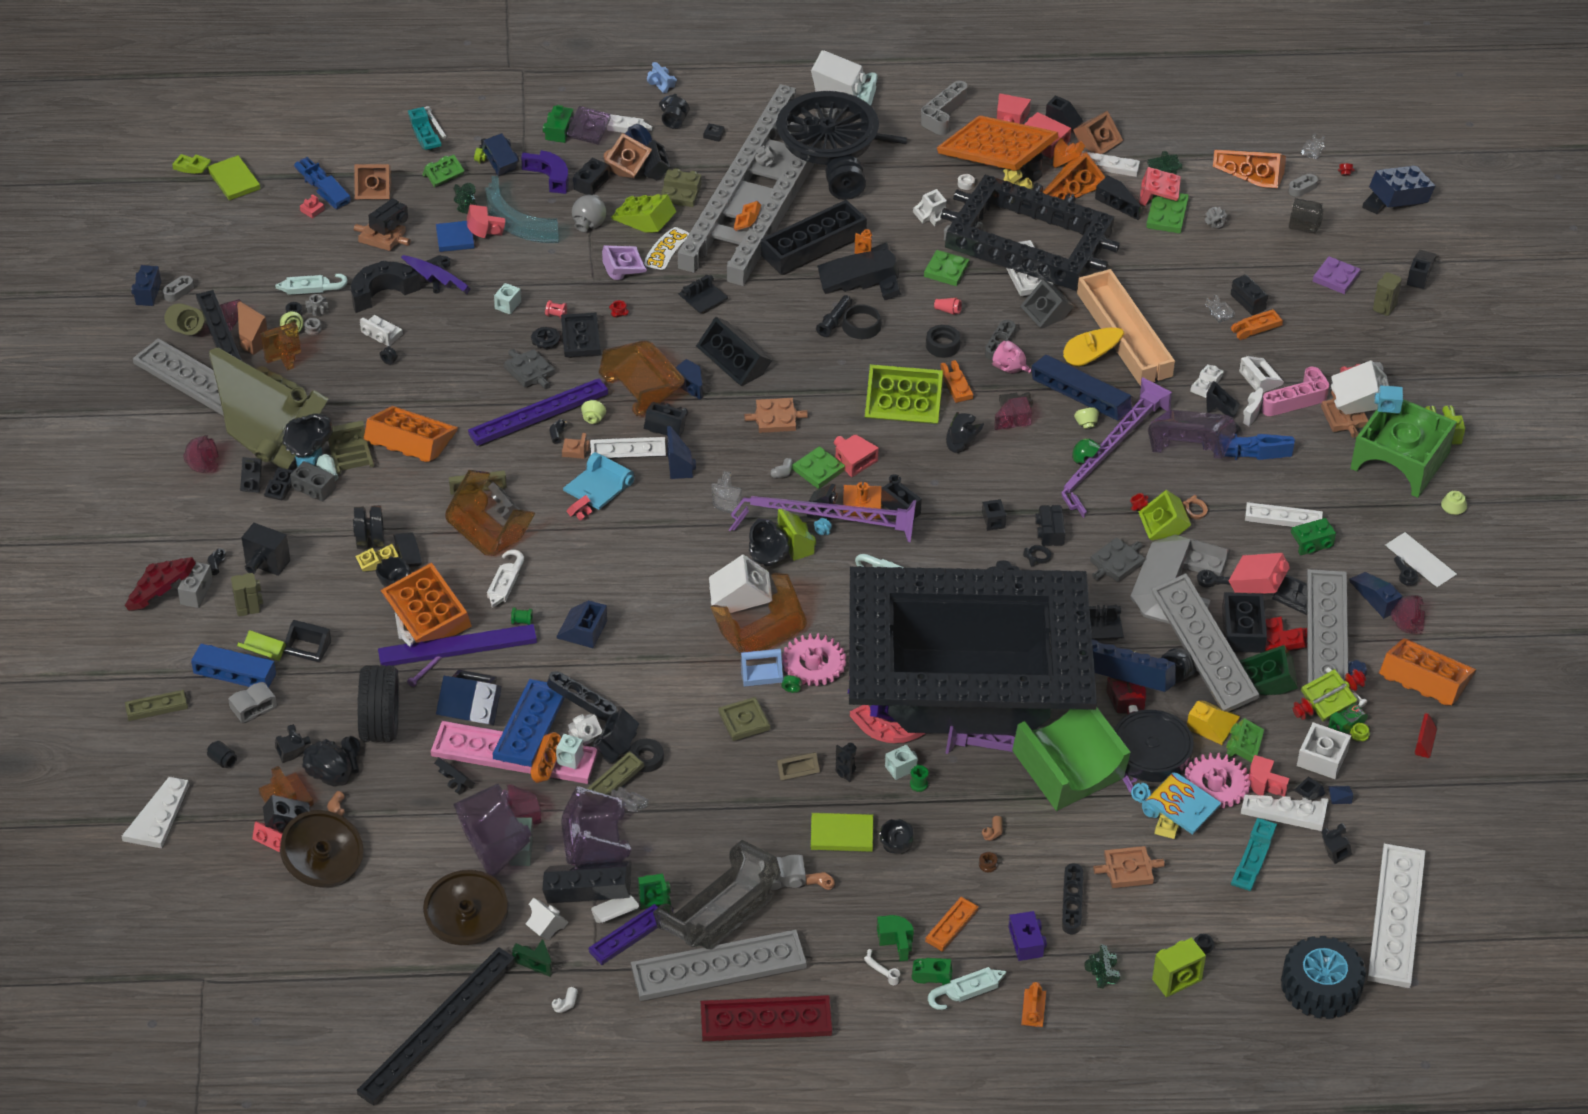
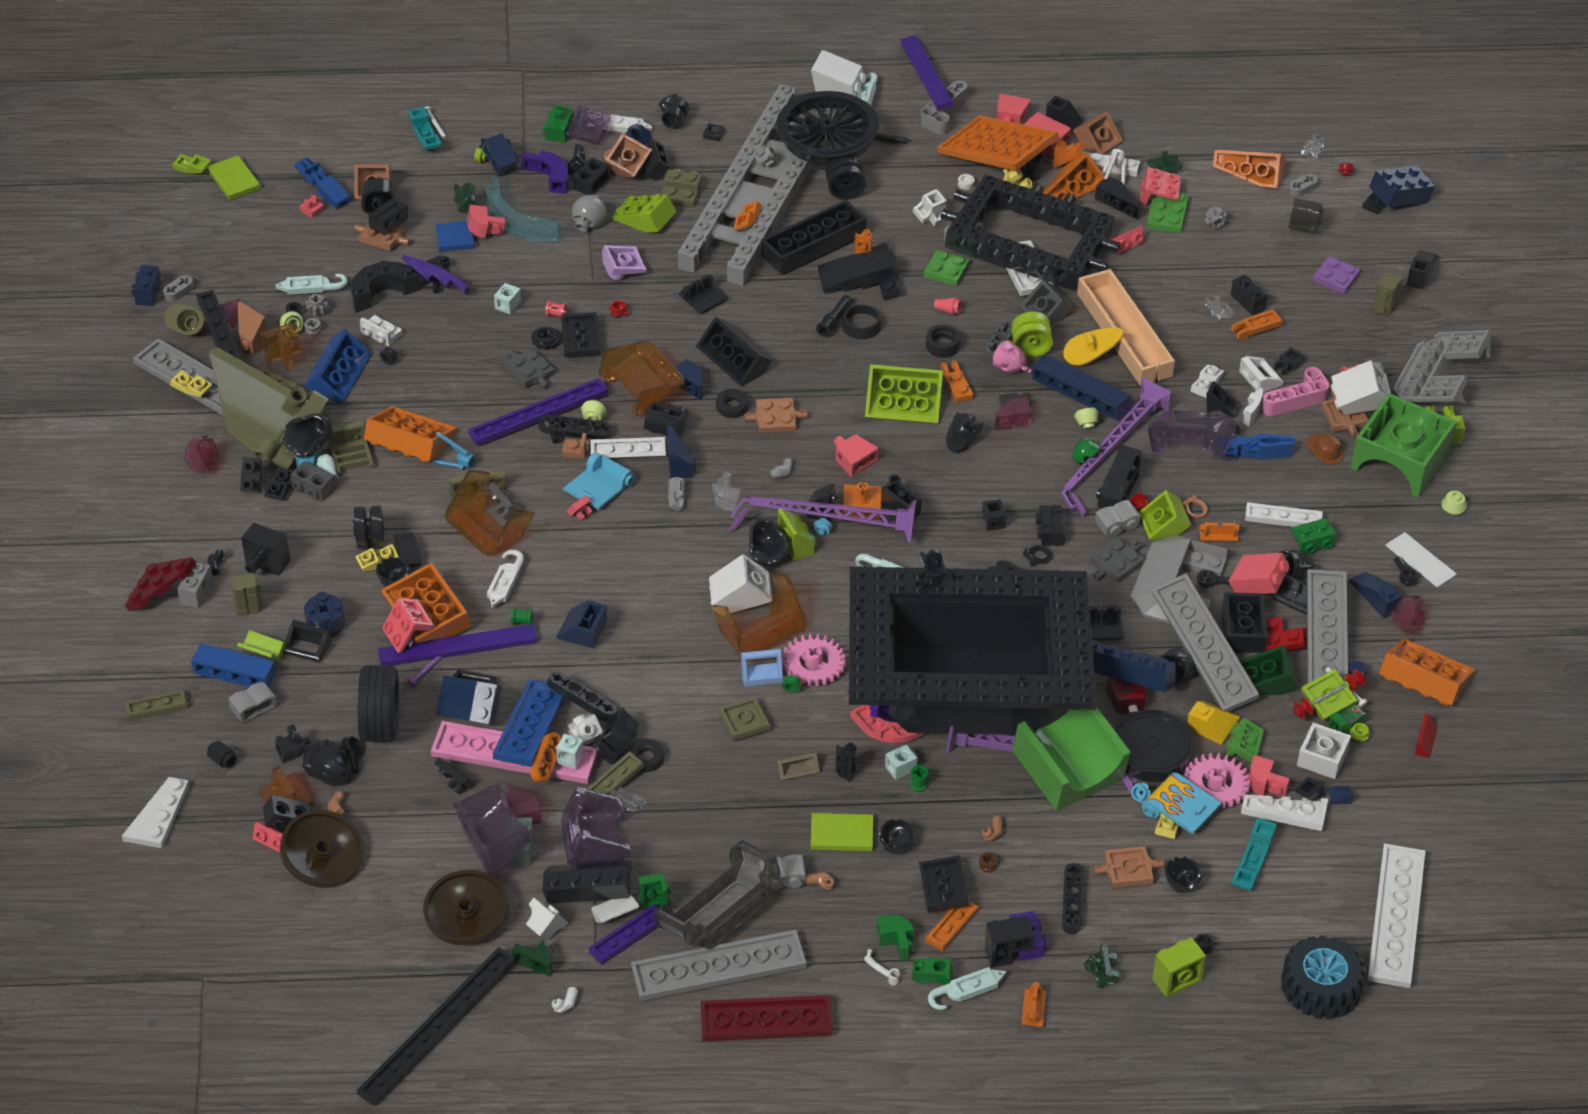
(190, 385): none -> light yellow slope
(325, 611): none -> dark blue brick
(338, 367): none -> blue slope
(376, 193): none -> black brick
(403, 620): none -> coral bracket
(443, 170): bright green bracket -> none
(464, 458): none -> dark azure plant
(574, 165): none -> black piece
(574, 430): none -> black beam
(660, 78): light blue hips -> none
(665, 248): sticker -> none
(676, 493): none -> light grey hinge
(732, 394): none -> black tyre
(818, 467): bright green plate -> none
(926, 73): none -> dark purple tile
(933, 566): none -> black hips
(943, 884): none -> black plate
(1007, 937): none -> black brick
(1032, 333): none -> lime wheel
(1116, 158): none -> white plant
(1117, 518): none -> light grey brick
(1120, 478): none -> black wedge
(1130, 239): none -> coral hinge
(1183, 874): none -> black hair
(1213, 532): none -> orange hinge
(1289, 359): none -> black plate
(1298, 563): none -> black helmet
(1325, 448): none -> dark orange piece
(1336, 845): black piece -> none
(1389, 399): medium azure brick -> none
(1427, 370): none -> light grey slope

